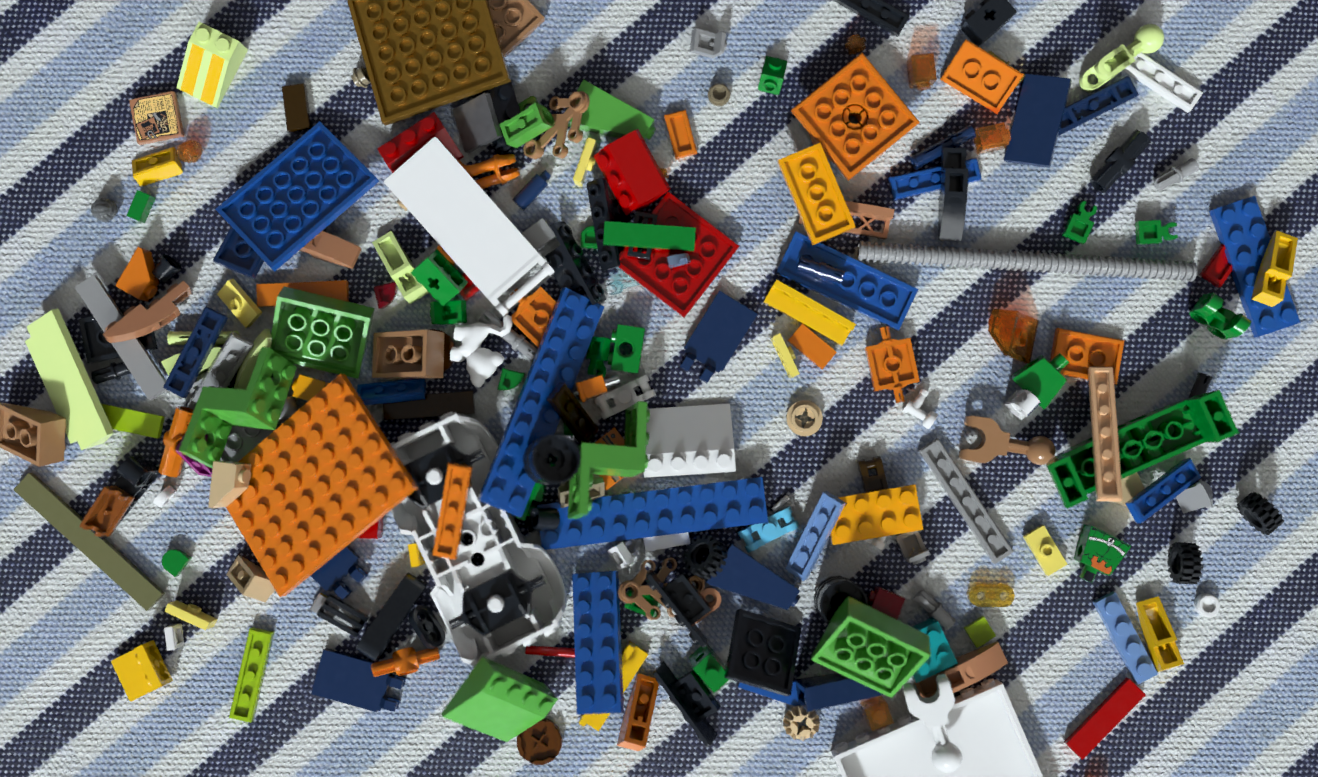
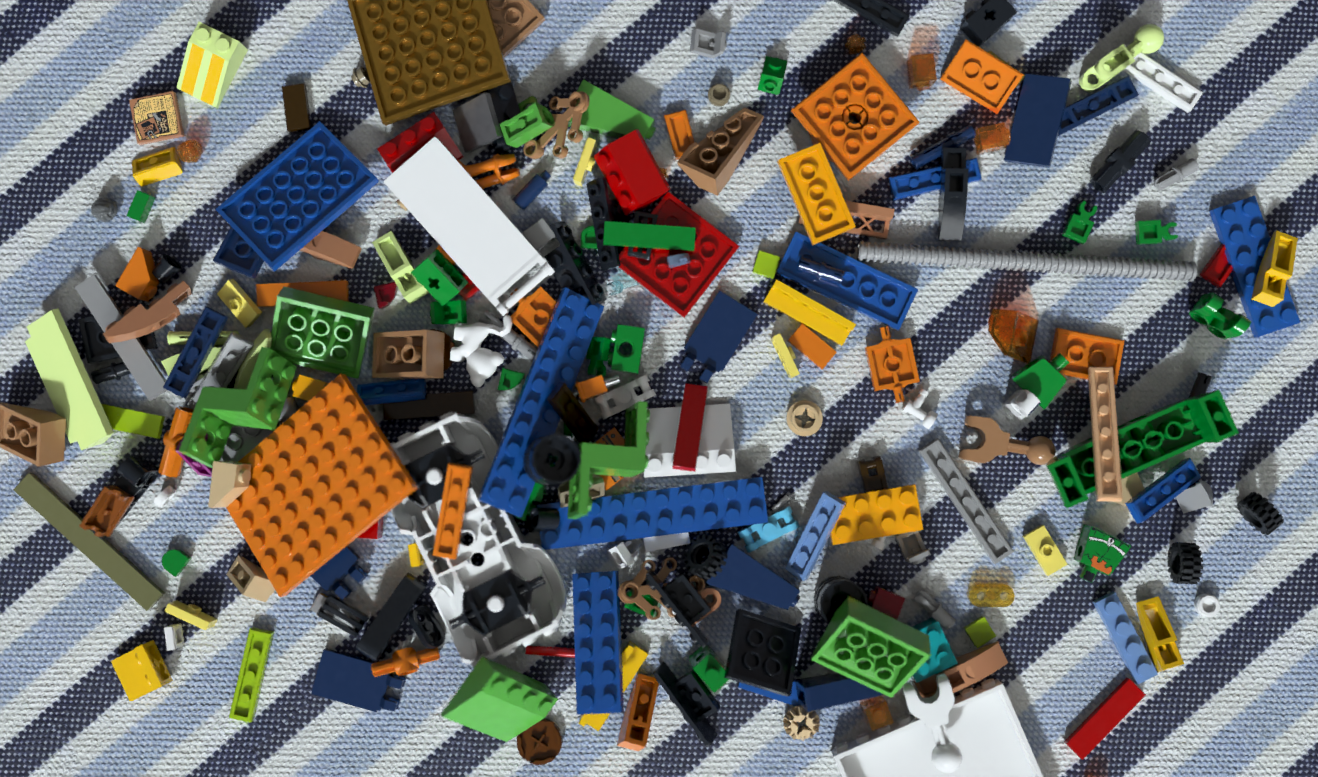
(690, 427): none -> red tile
(718, 155): none -> medium nougat wedge
(766, 264): none -> lime tile

